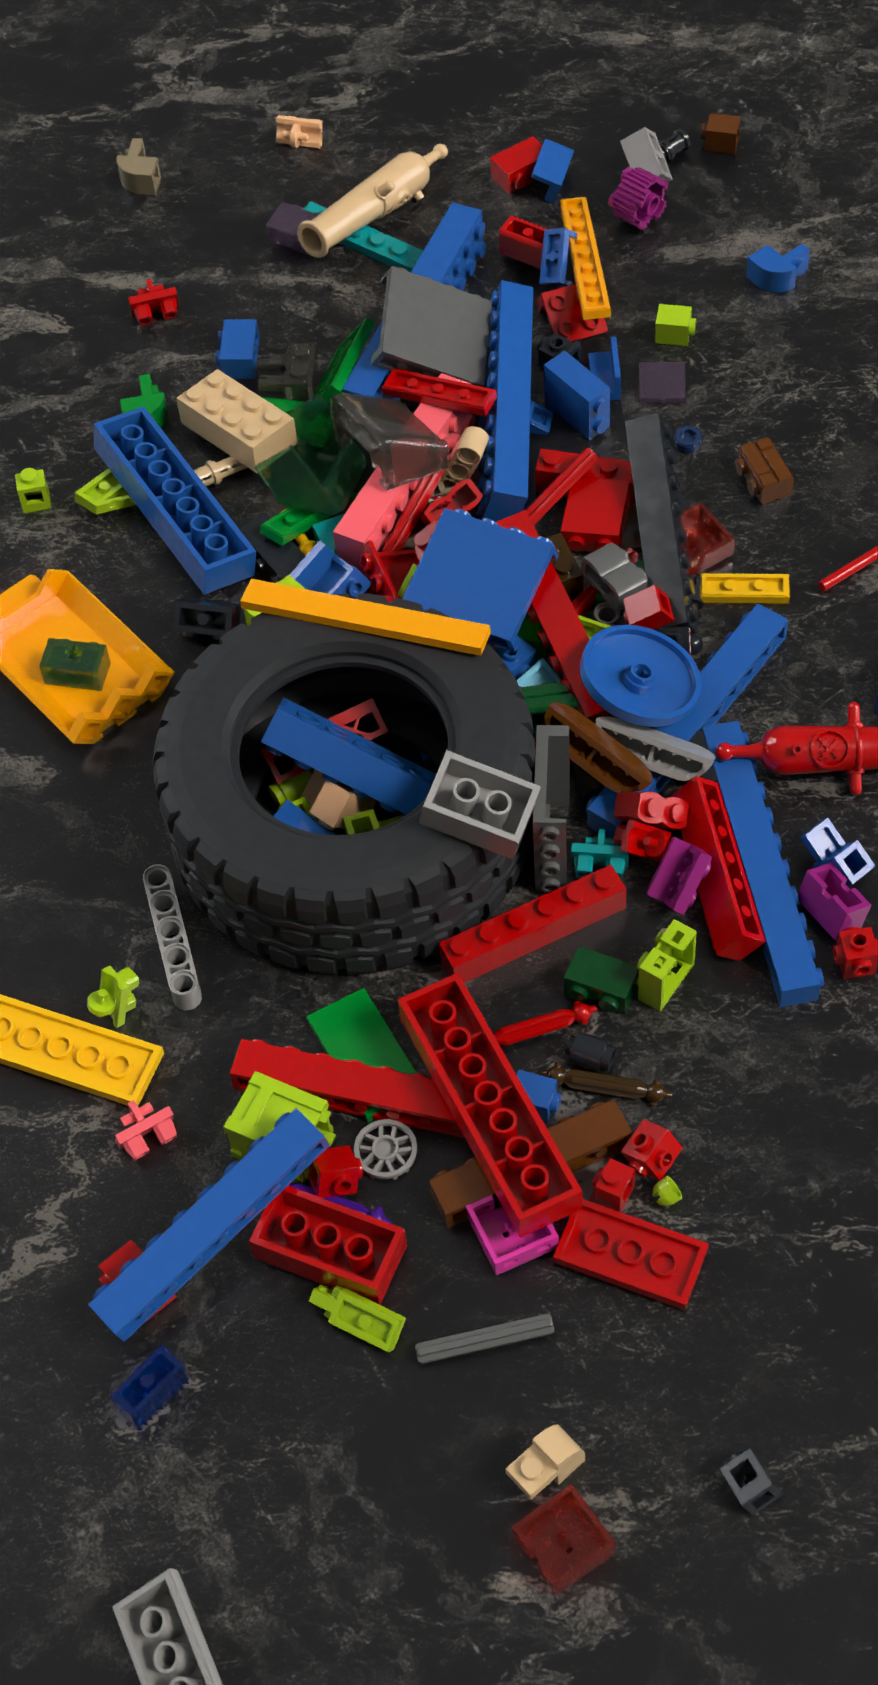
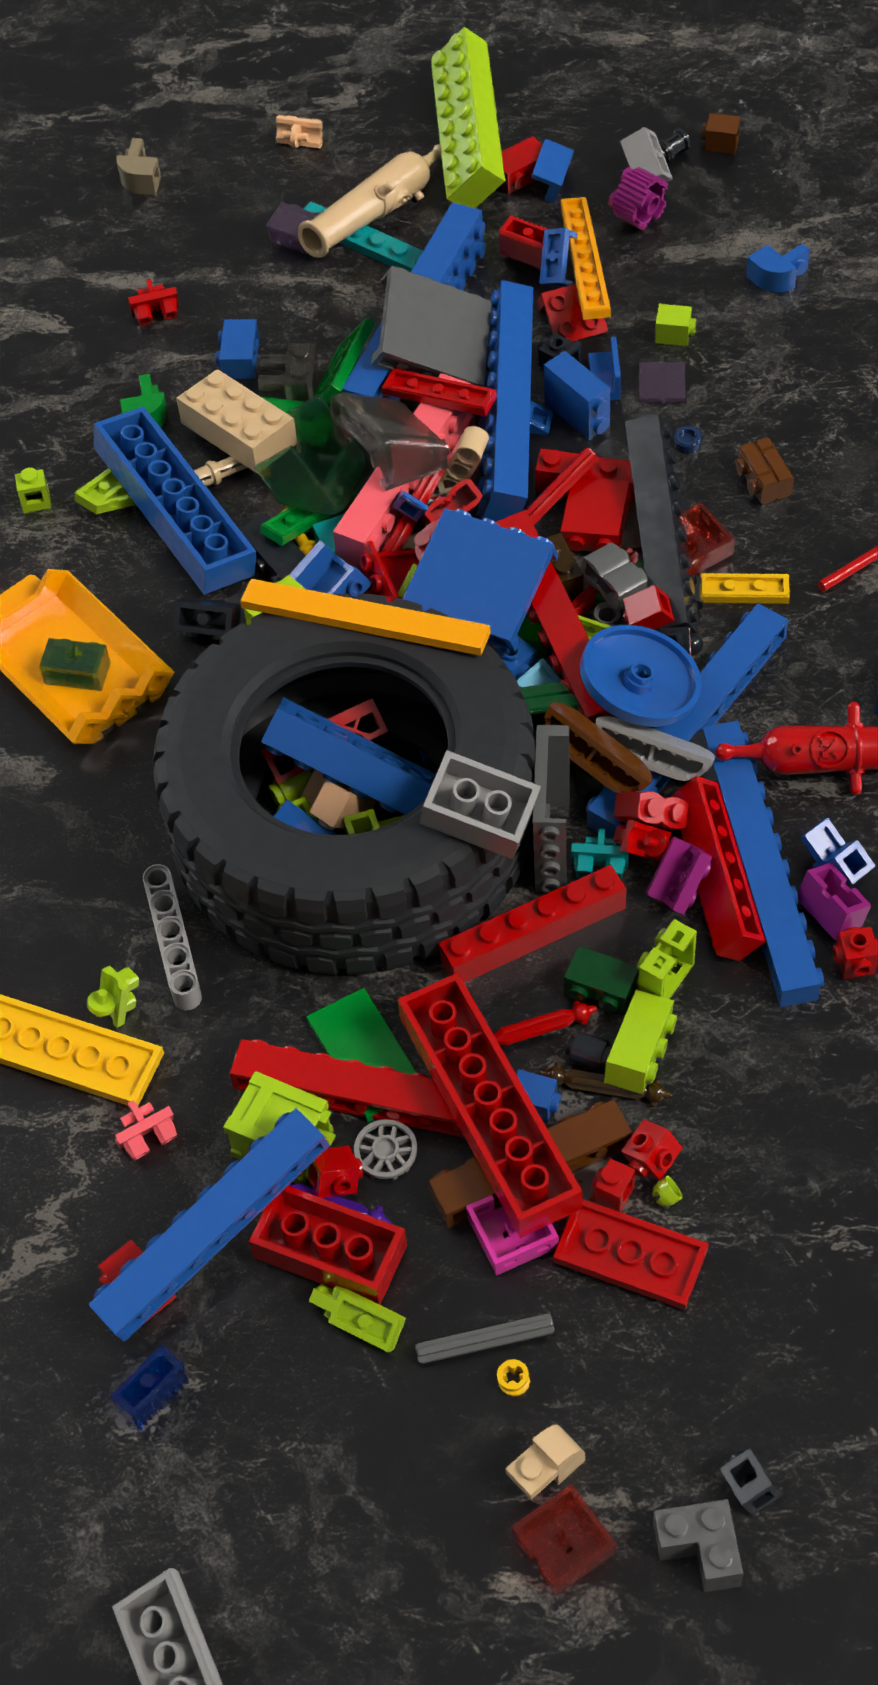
(410, 506): none -> blue slope
(467, 119): none -> lime brick
(513, 1388): none -> yellow bush
(640, 1042): none -> lime brick
(703, 1532): none -> flat silver brick

